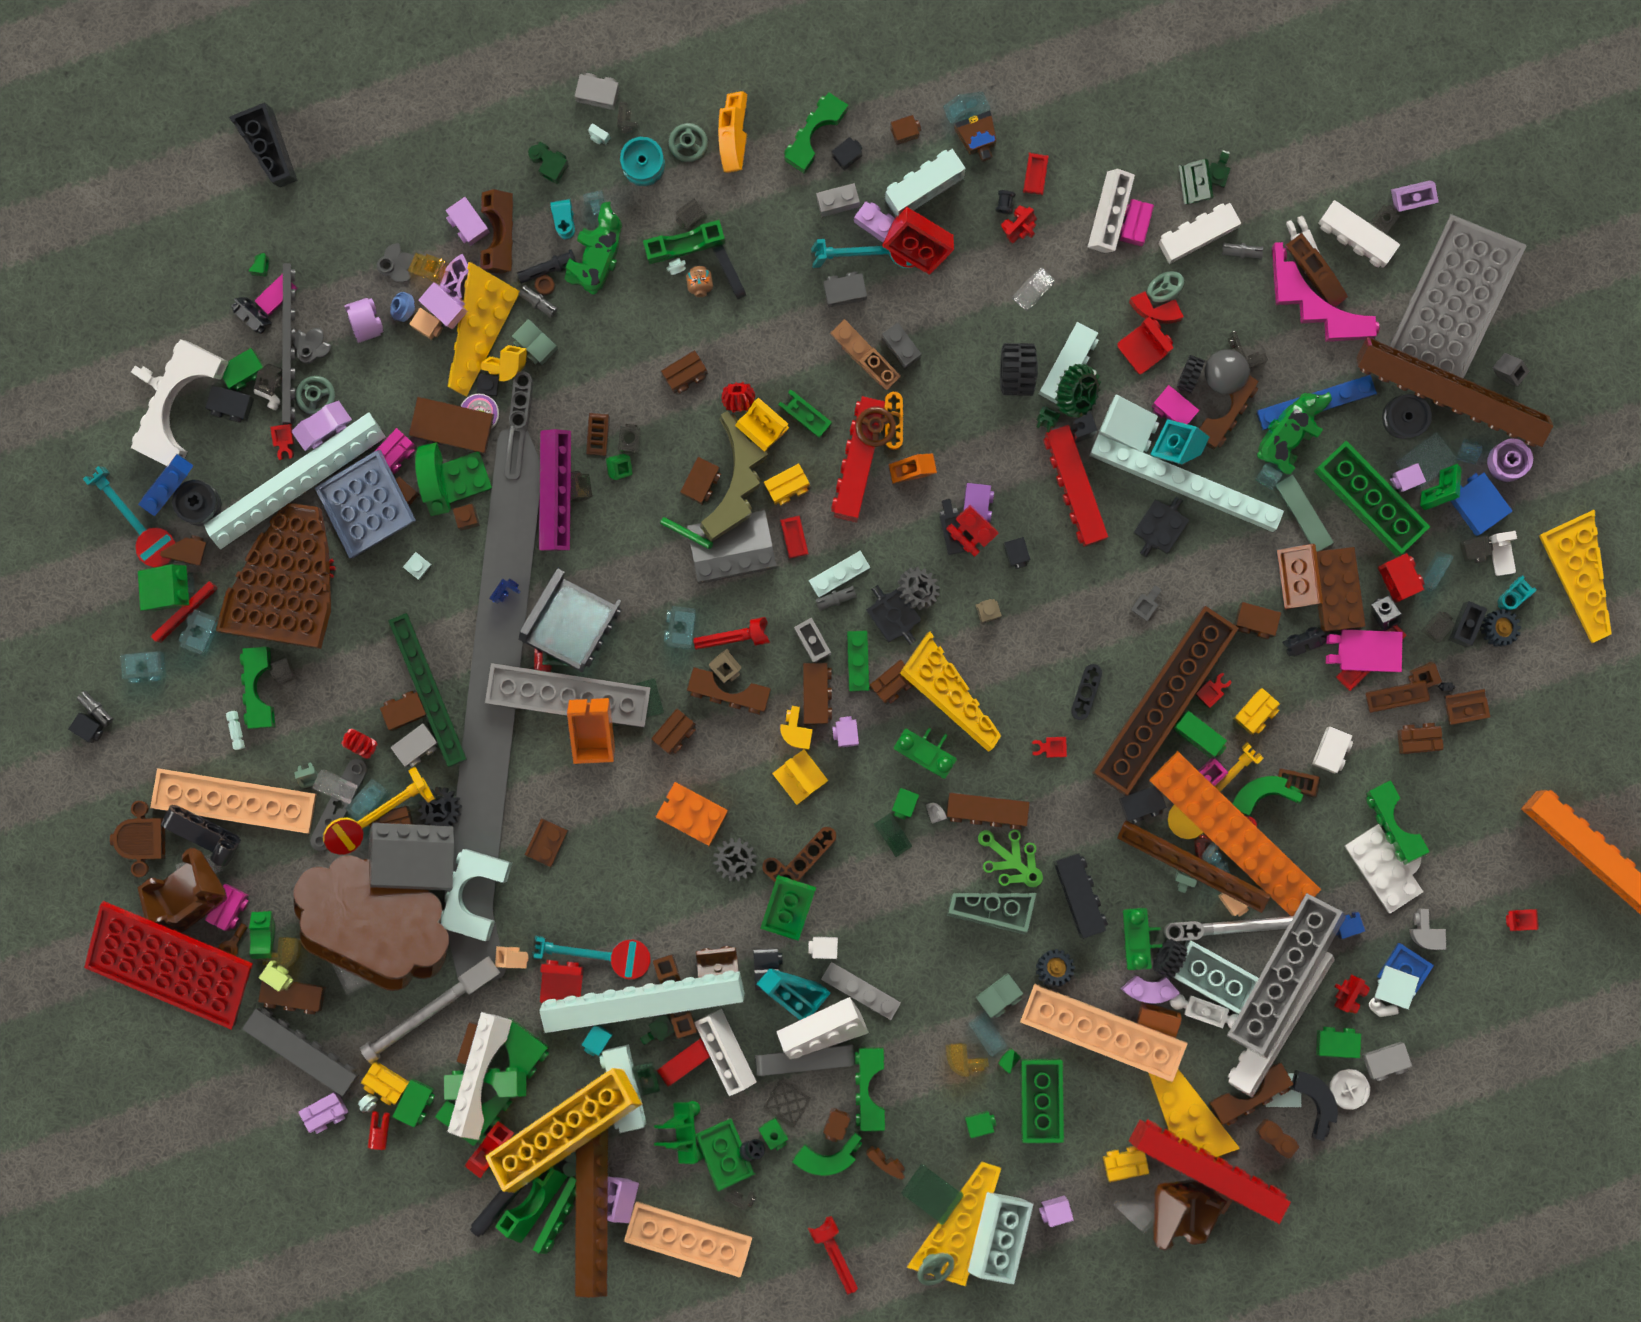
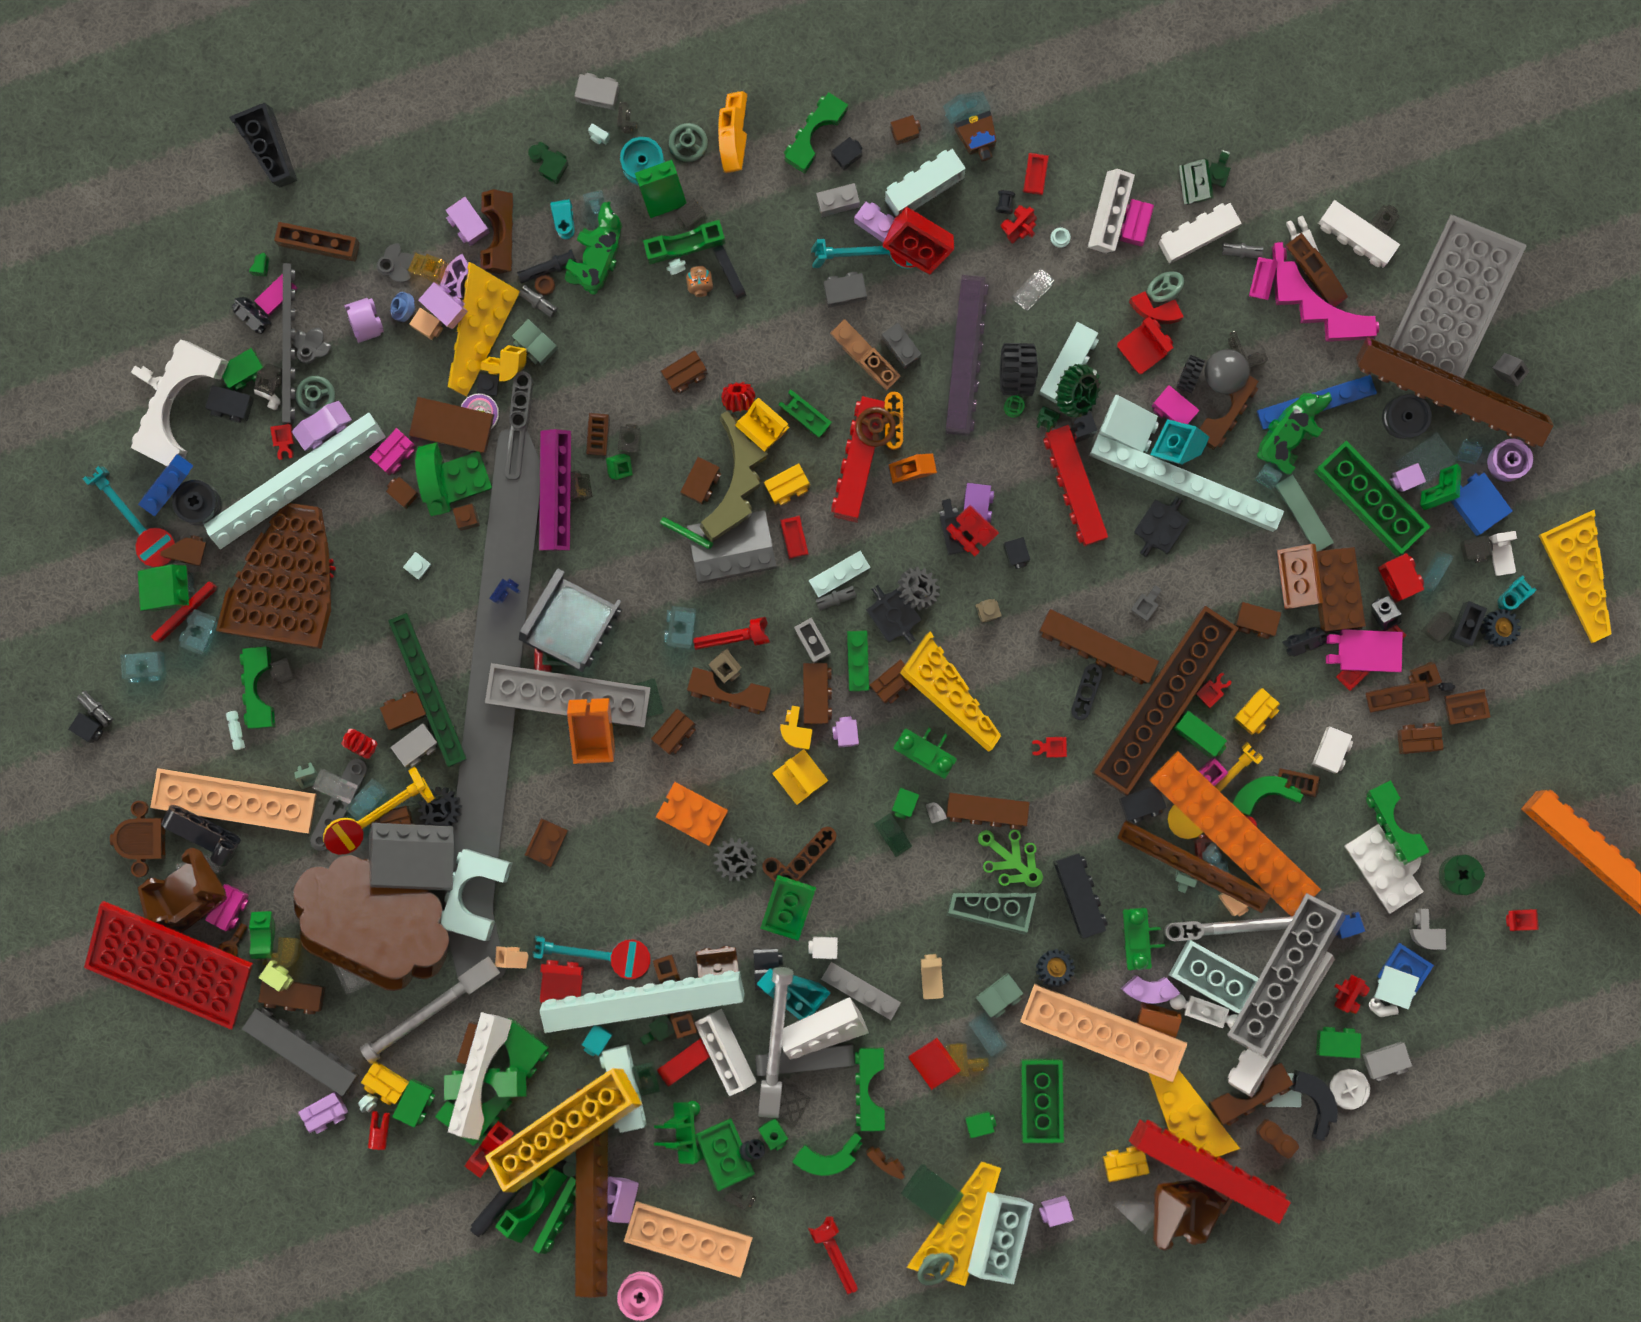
(317, 241): none -> reddish brown brick
(365, 504): sand blue plate -> none
(636, 1307): none -> bright pink wheel
(661, 188): none -> green brick
(771, 1087): none -> flat silver piece
(836, 1124): reddish brown brick -> none
(931, 977): none -> tan bracket
(934, 1063): none -> red tile
(965, 355): none -> clear purple brick
(1009, 1060): green slope -> none
(1014, 410): none -> green wheel
(1060, 237): none -> light aqua plate
(1098, 646): none -> reddish brown brick
(1170, 958): black tyre -> none
(1263, 278): none -> dark pink tile
(1414, 195): lavender brick -> none
(1472, 874): none -> dark green brick

